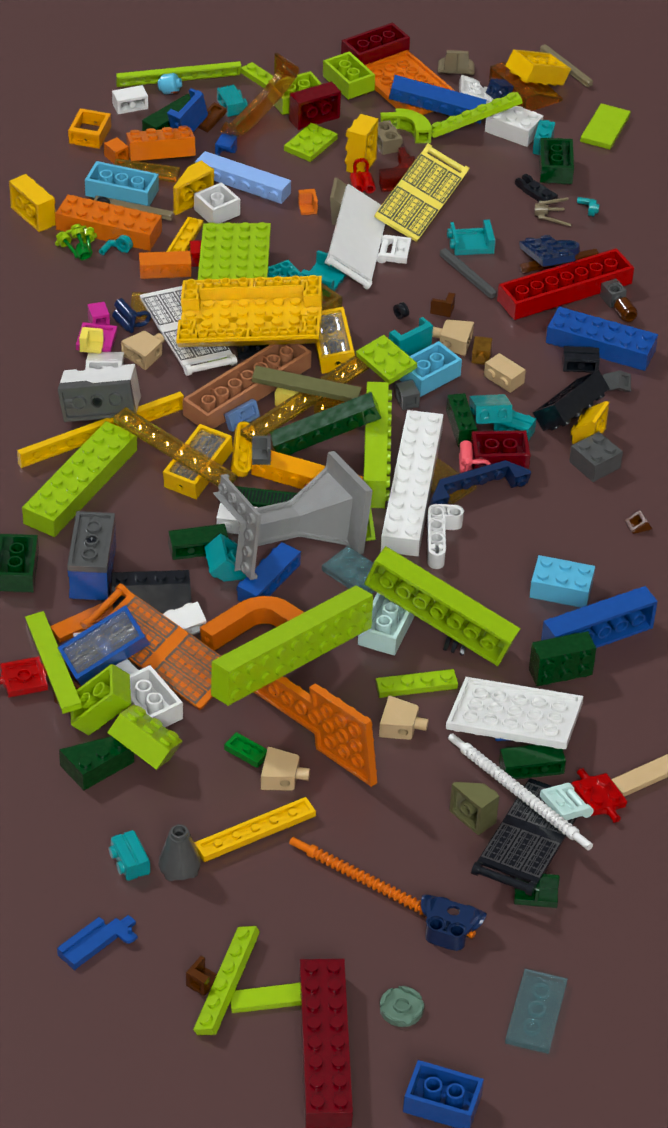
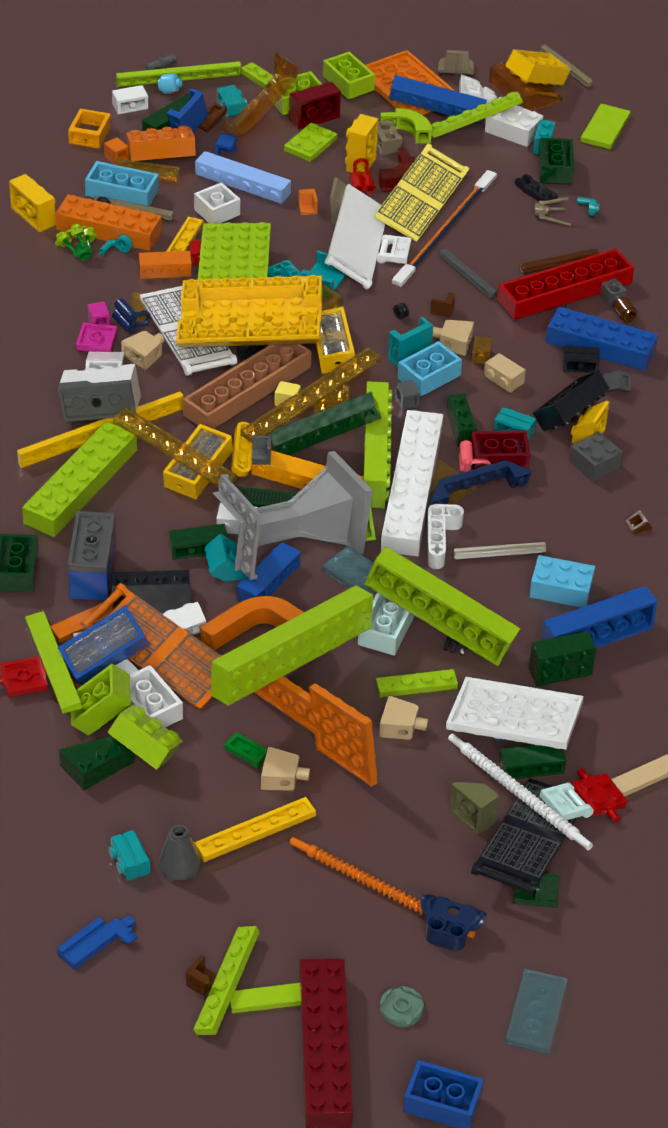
(91, 340): light yellow panel -> none
(161, 62): none -> dark grey pin
(194, 179): yellow slope -> none
(245, 412): medium blue plate -> none
(305, 384): olive tile -> none
(377, 43): dark red brick -> none
(386, 359): lime plate -> none
(408, 269): none -> piece
(472, 240): teal panel -> none
(491, 408): teal panel -> none
(499, 88): dark blue brick -> none
(499, 550): none -> dark tan axle
(550, 251): dark blue plate -> none

